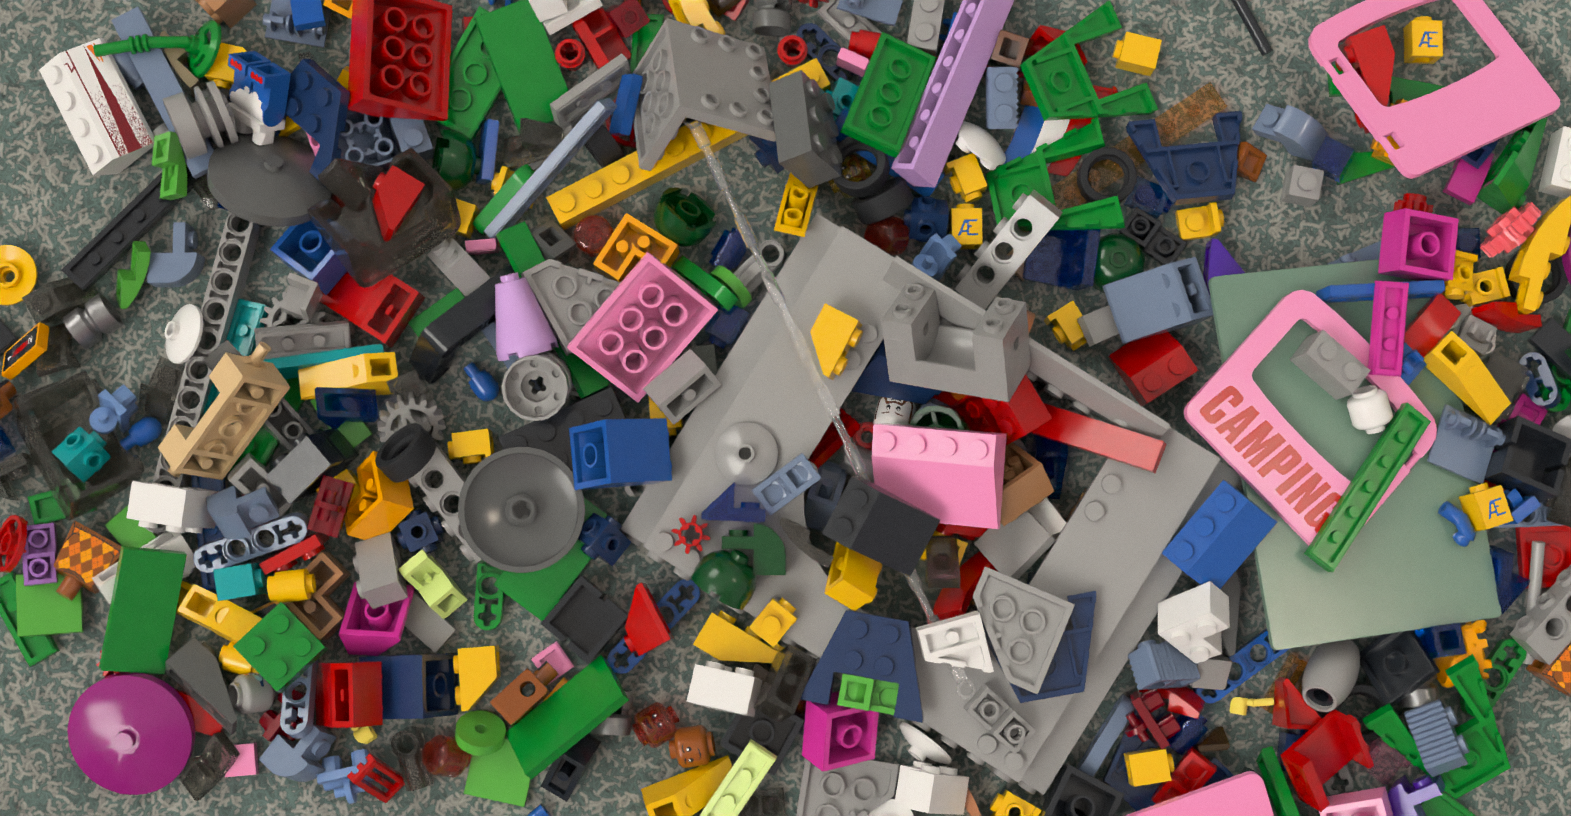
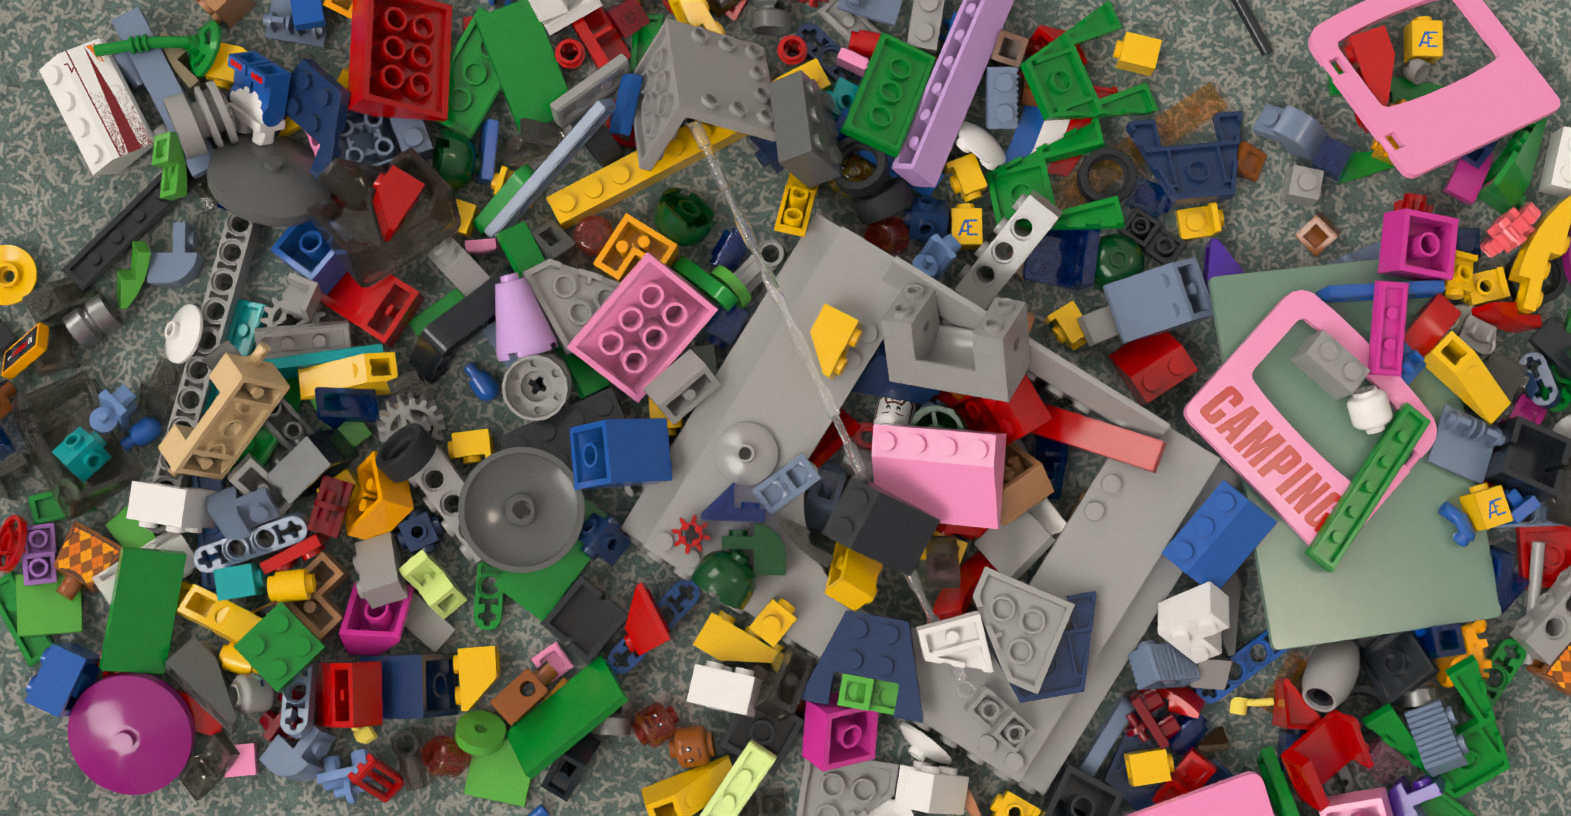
(63, 678): none -> blue brick
(1317, 234): none -> dark orange slope
(1416, 71): none -> light grey hinge

